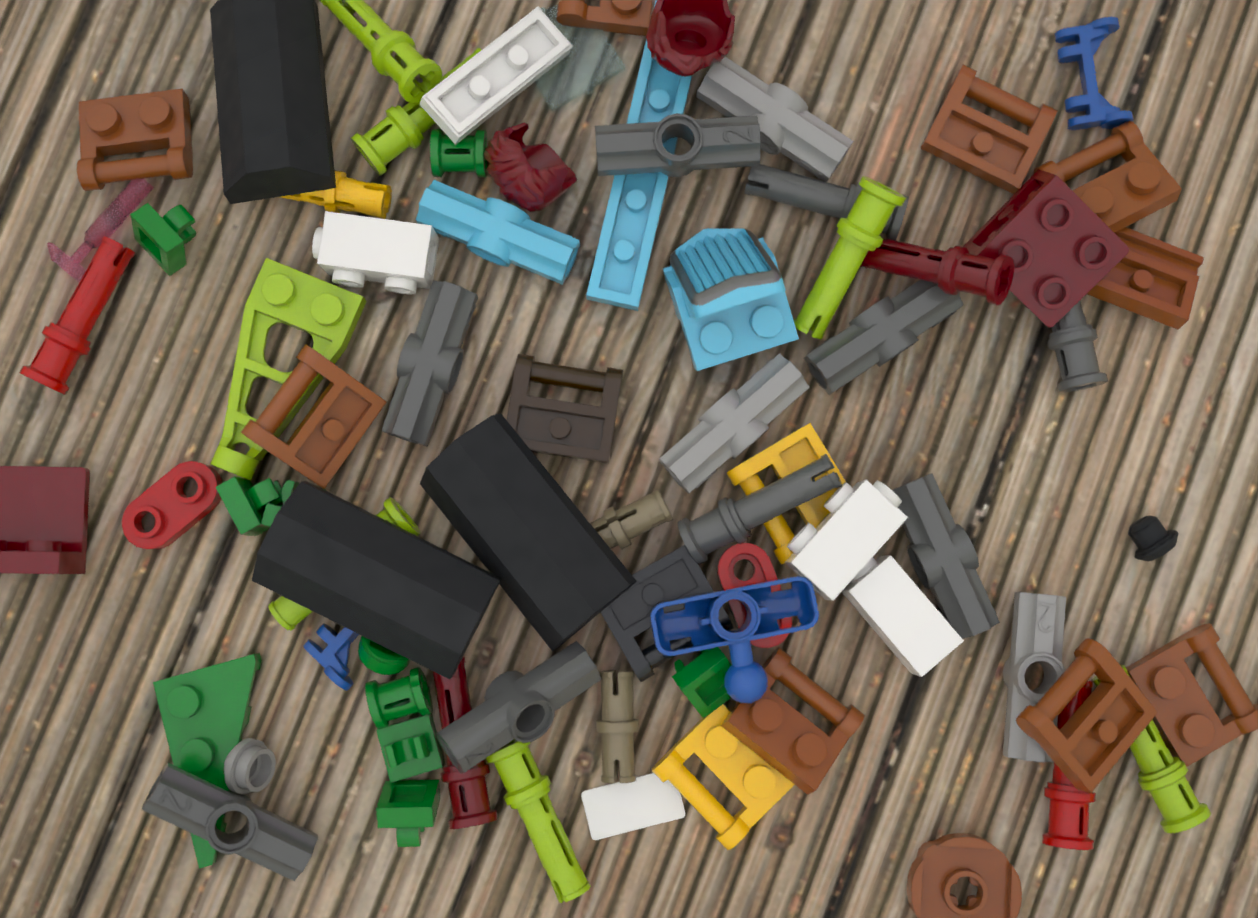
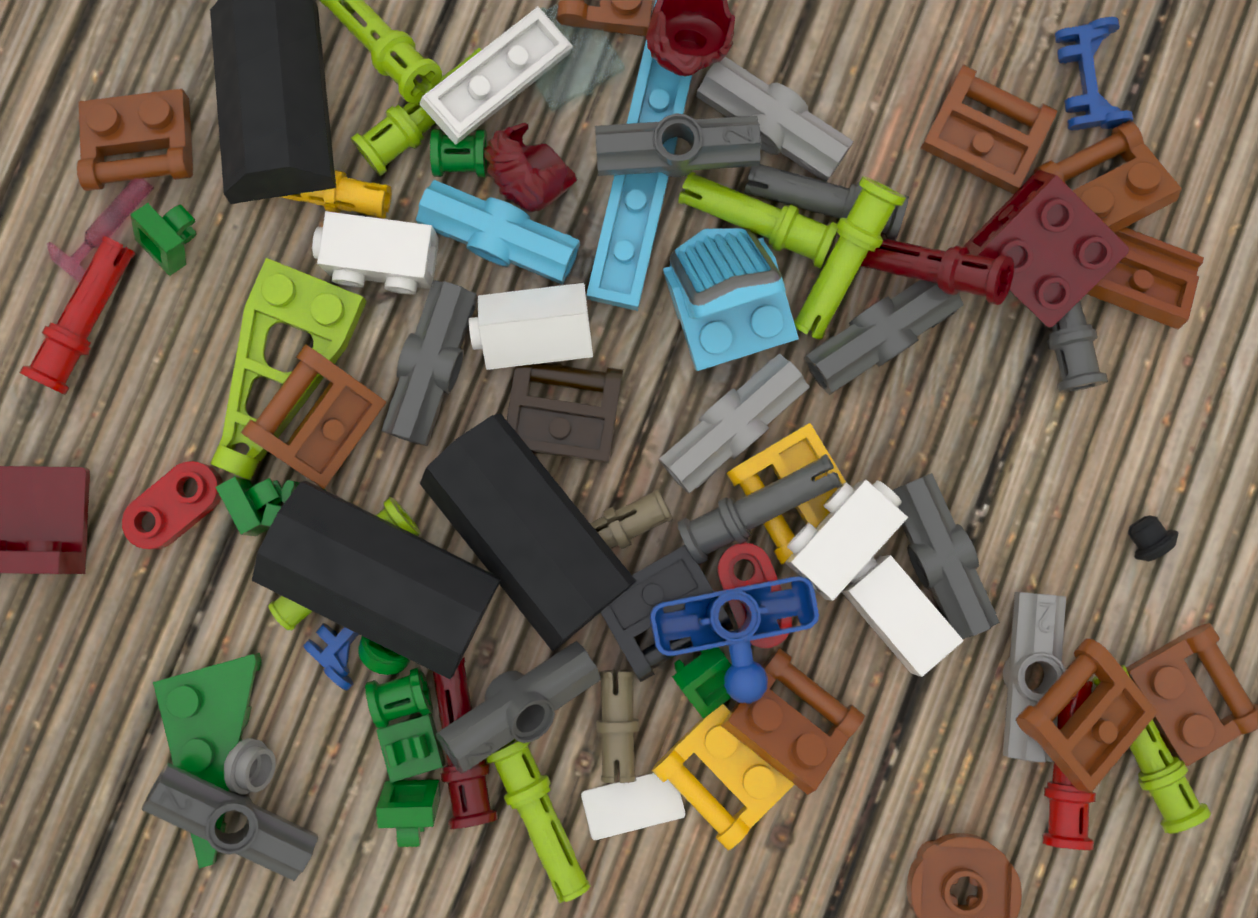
(532, 326): none -> white brick
(782, 227): none -> lime pin

